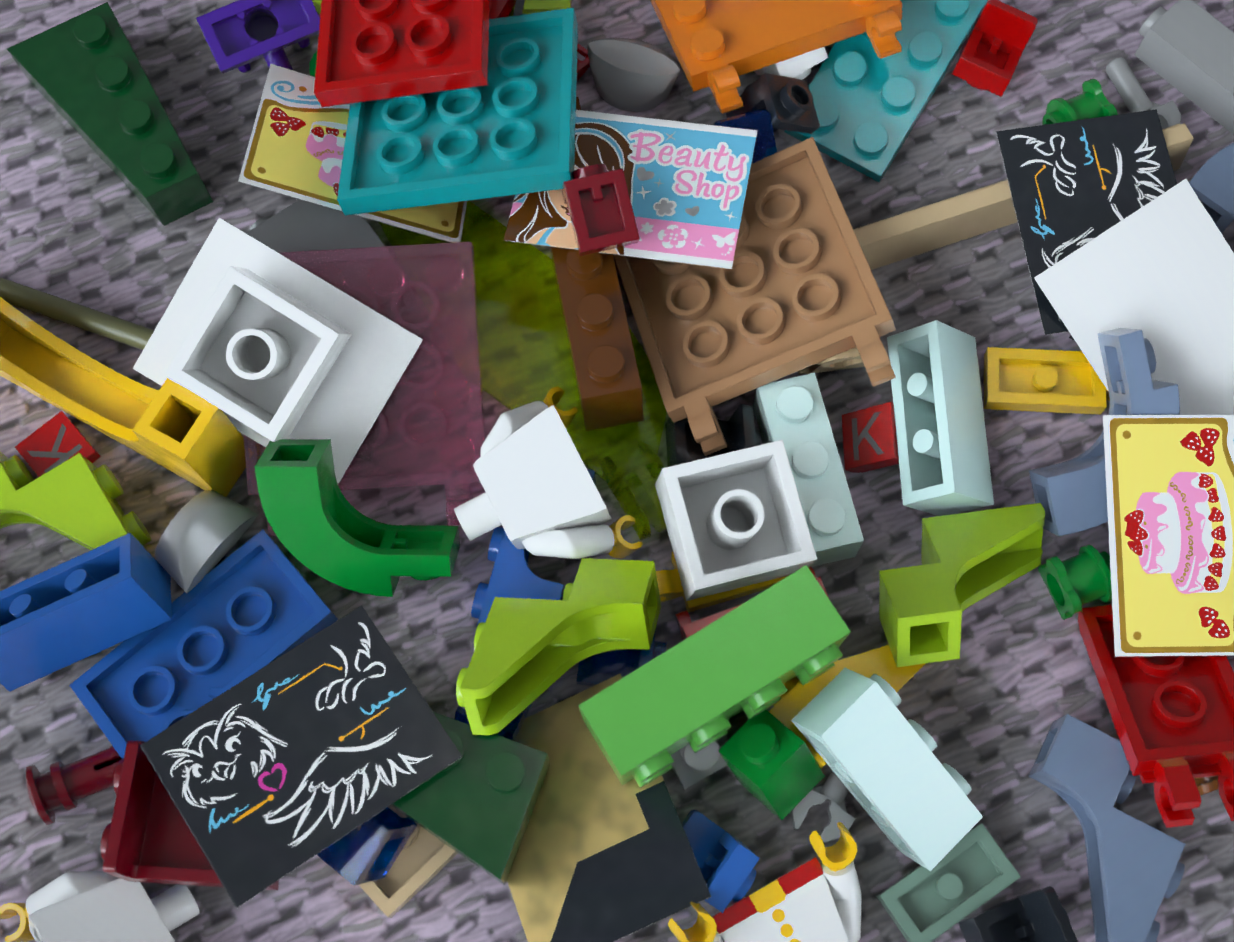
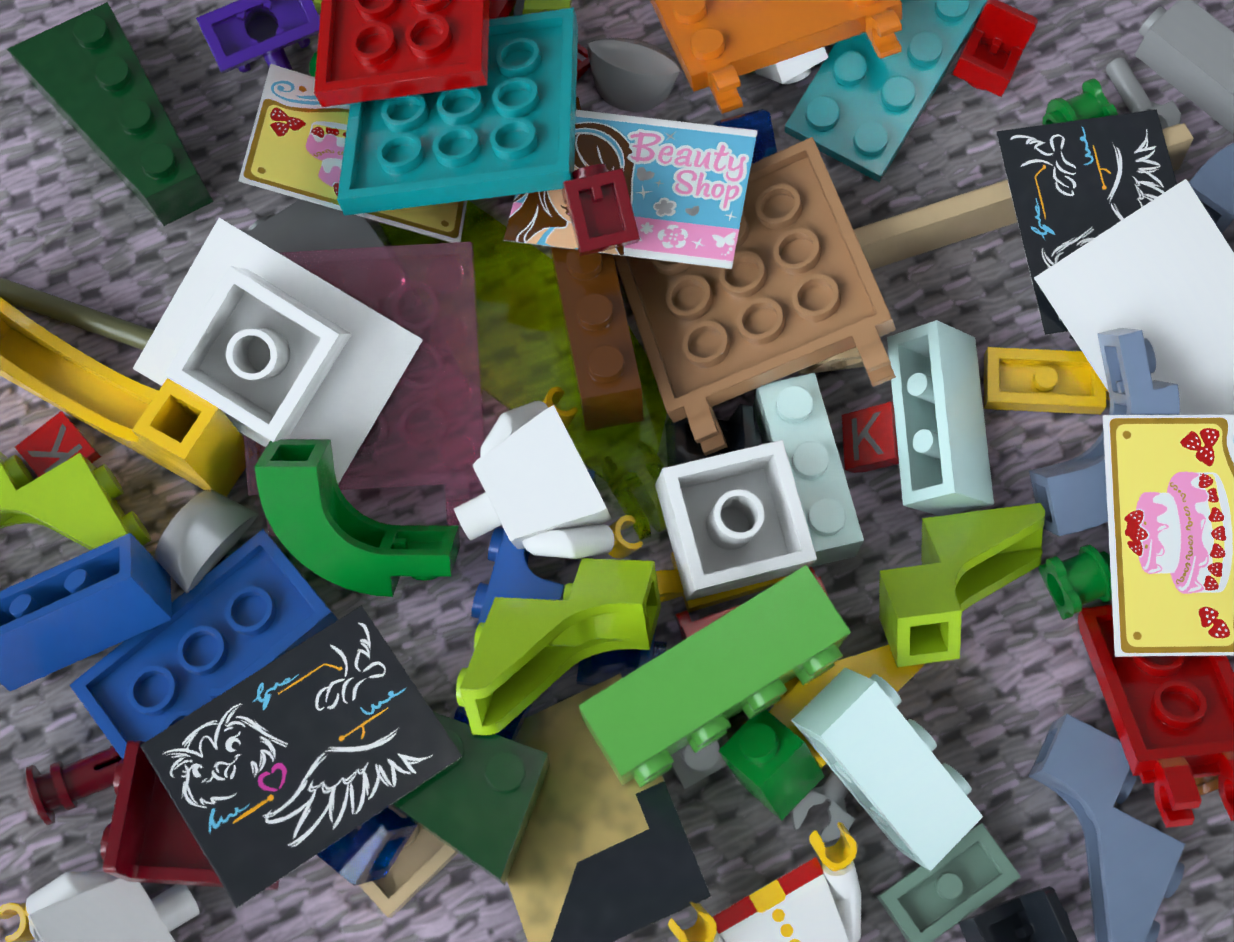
(722, 860): blue bracket -> none
(786, 101): black bracket -> none

